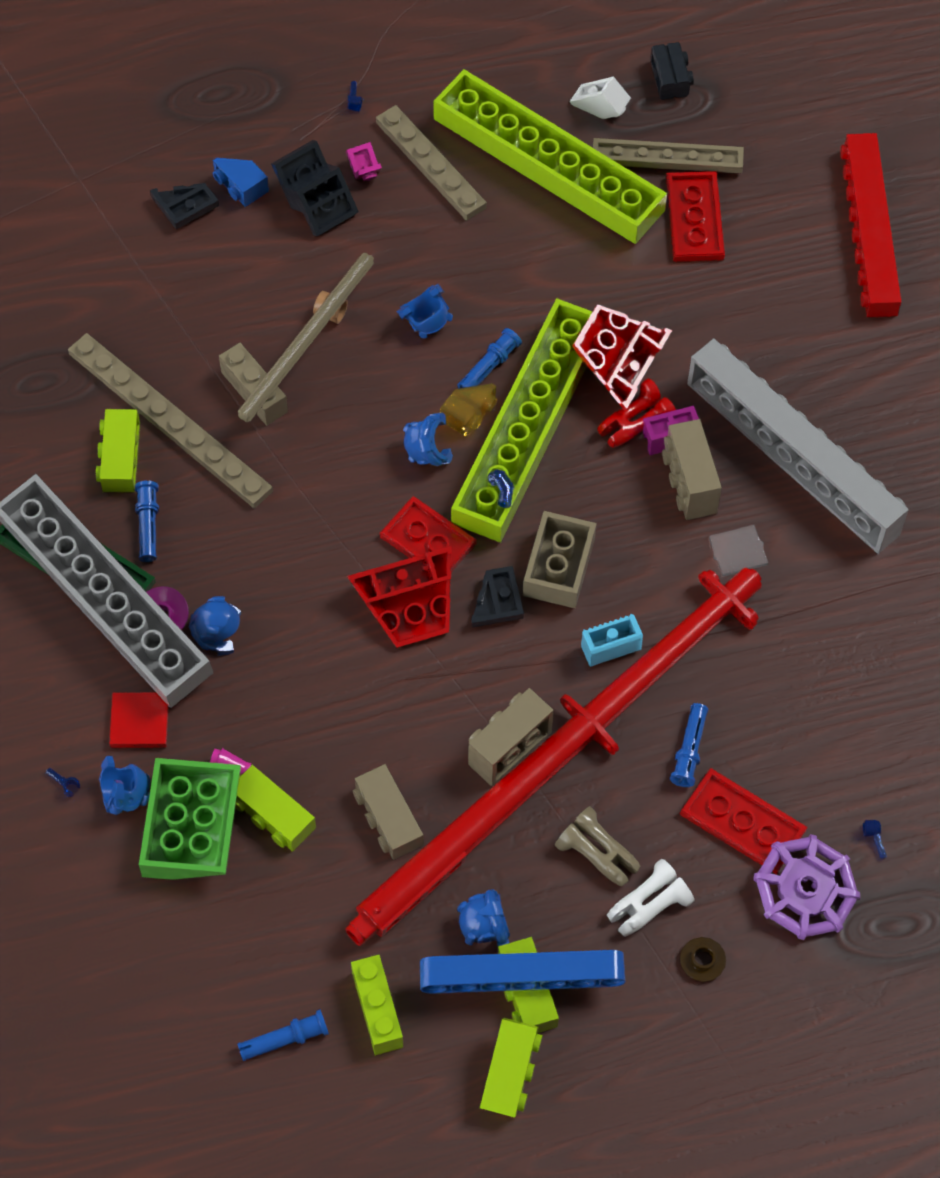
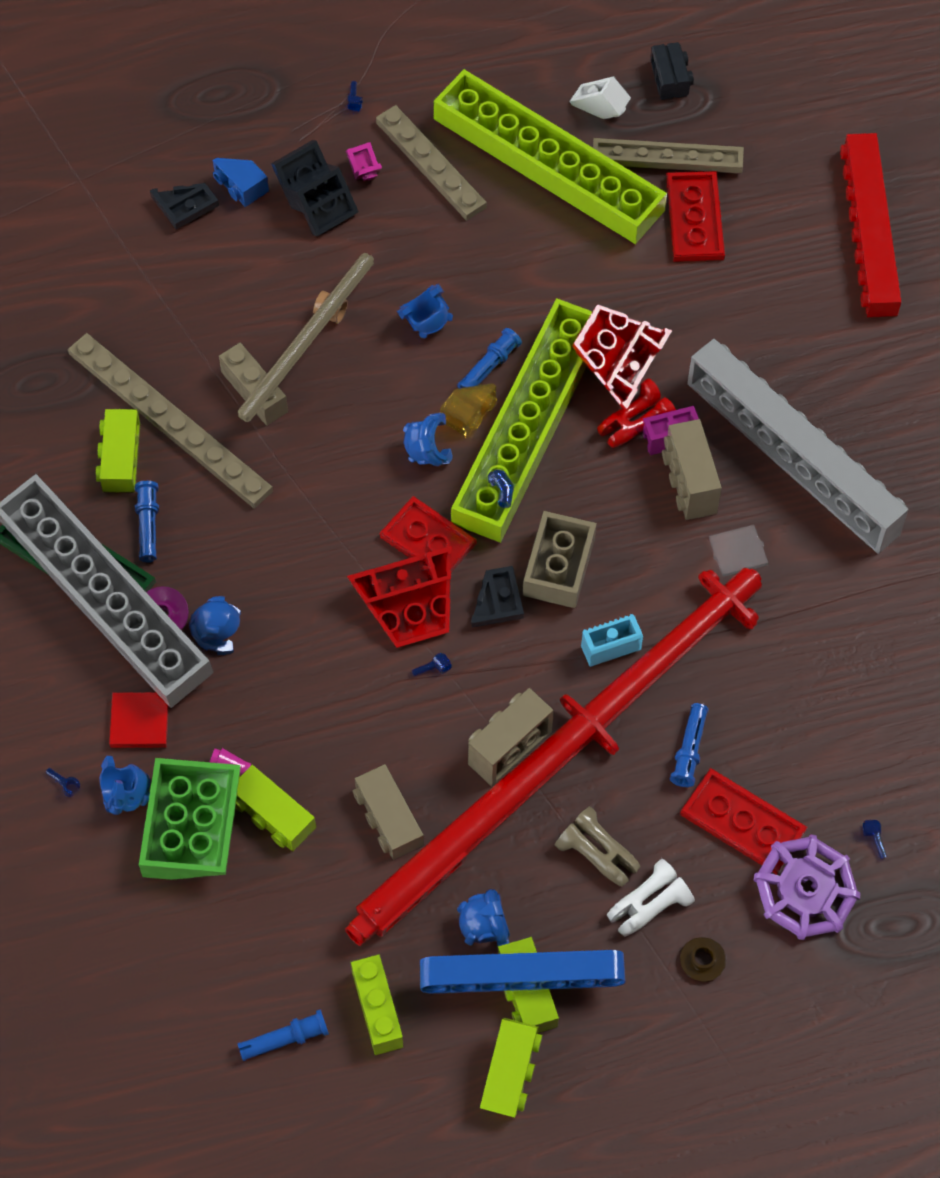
(439, 661): none -> clear blue hand

